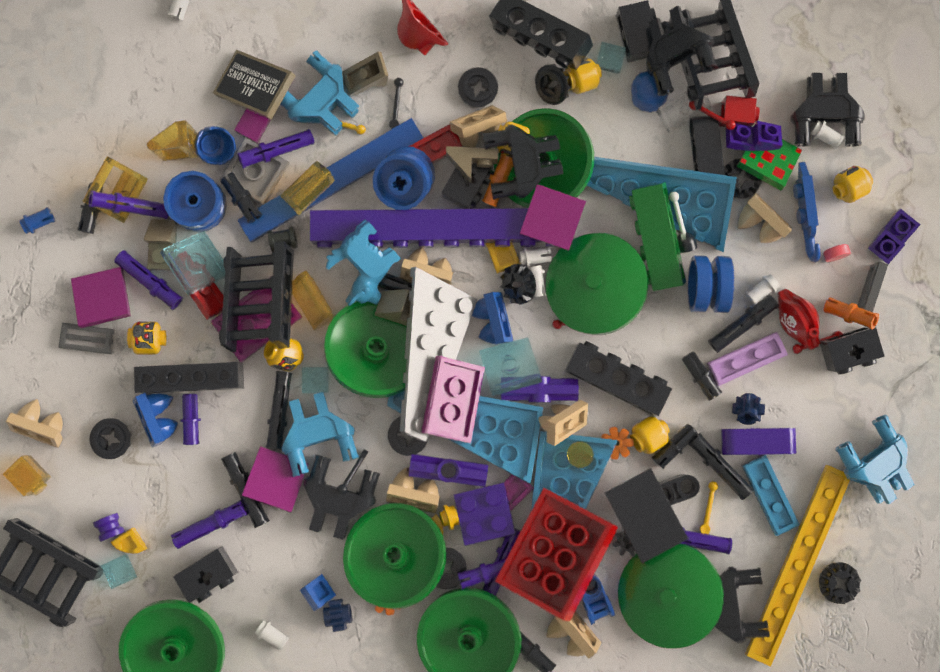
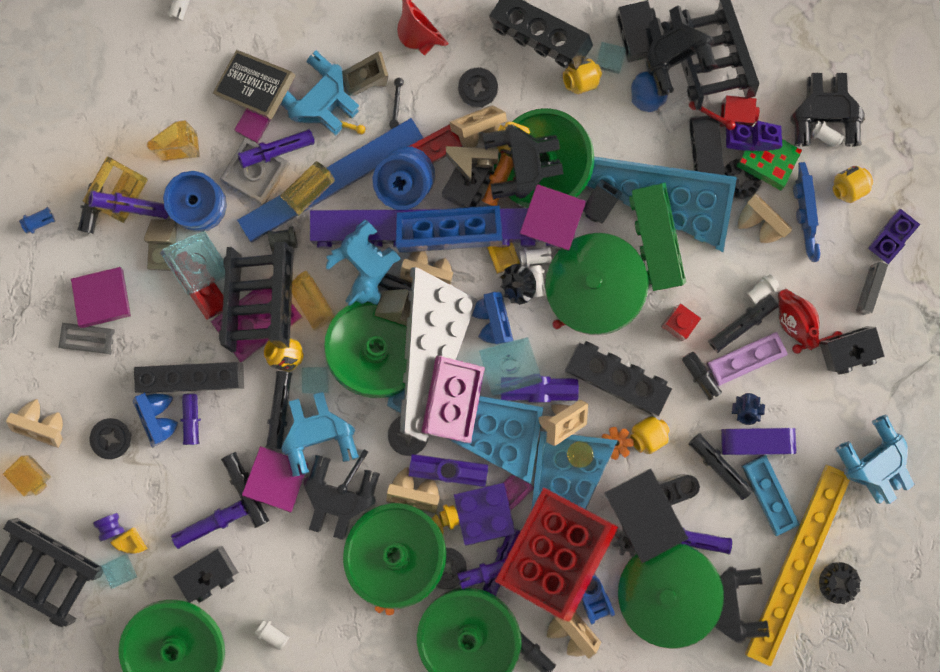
(146, 338): yellow head -> none
(156, 286): dark purple pin -> none
(214, 145): blue hair -> none
(241, 197): black pin -> none
(318, 592): blue plate -> none
(337, 615): dark blue gear -> none
(448, 229): none -> blue slope
(544, 77): black gear -> none
(601, 202): none -> black brick
(675, 446): black axle -> none
(681, 322): none -> red brick
(685, 240): hinge -> none
(705, 528): yellow hinge -> none
(710, 284): blue wheel -> none
(836, 253): coral tile -> none
(851, 313): orange pin -> none

